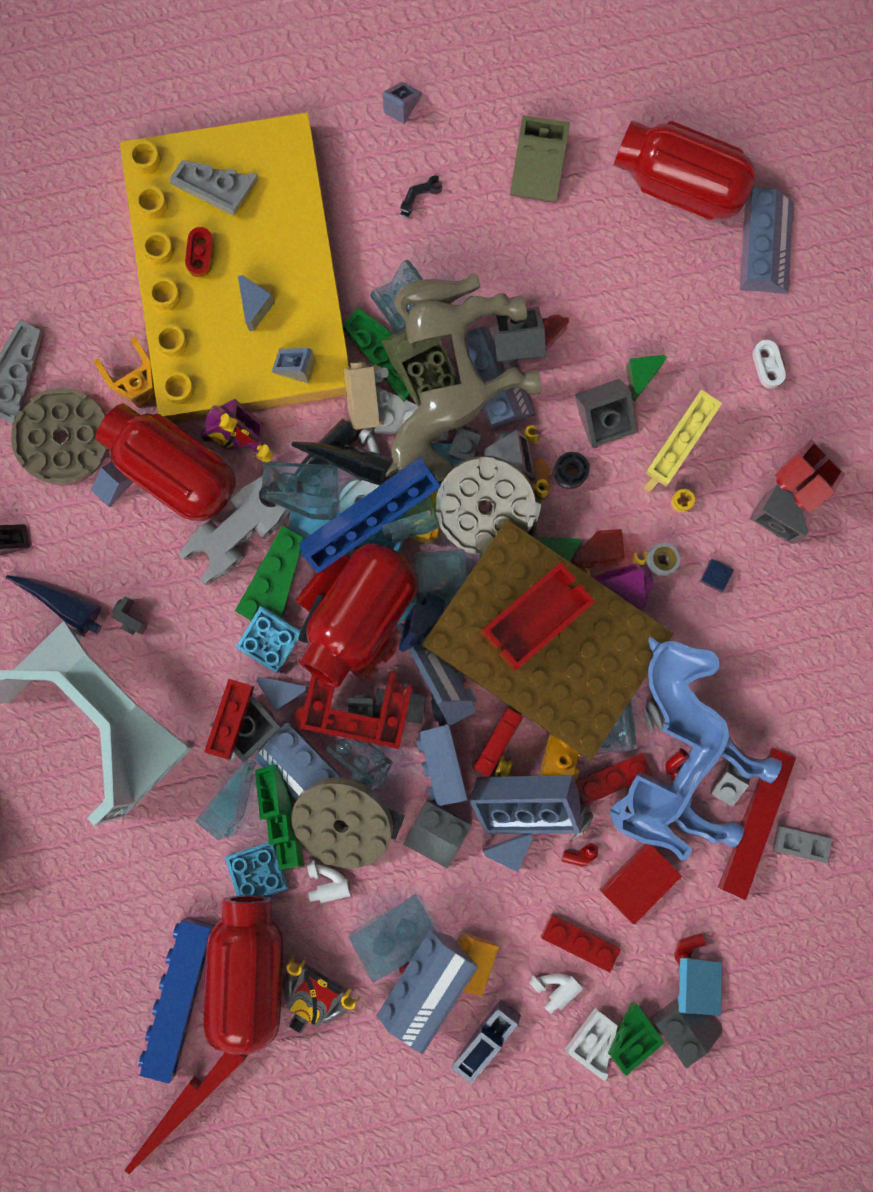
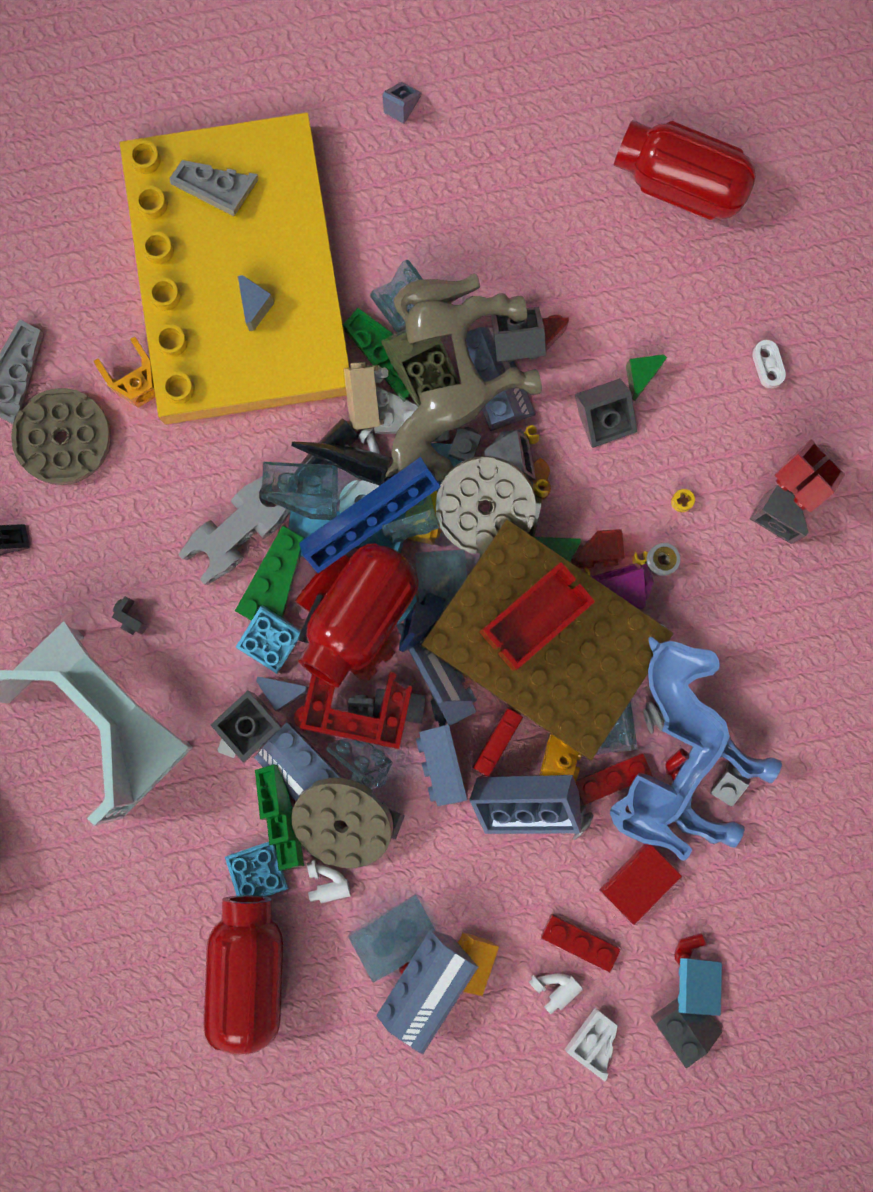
(71, 608): dark blue piece -> none
(110, 484): sand blue slope -> none
(167, 462): red piece -> none
(176, 1000): blue brick -> none
(186, 1103): red slope -> none
(199, 253): red plate -> none
(228, 807): clear light blue slope -> none
(229, 719): red plate -> none
(234, 428): torso -> none
(295, 363): sand blue slope -> none
(314, 996): torso -> none
(407, 204): black arm -> none
(437, 834): dark grey slope -> none
(486, 1041): dark blue slope -> none
(503, 767): yellow bush -> none
(510, 852): sand blue slope -> none
(539, 158): olive slope -> none
(571, 459): black wheel -> none
(582, 857): red arm -> none
(634, 1040): green wing -> none
(682, 440): light yellow fence -> none
(716, 575): dark blue plate -> none
(757, 826): red slope -> none
(766, 242): sand blue slope -> none
(802, 844): light grey slope -> none

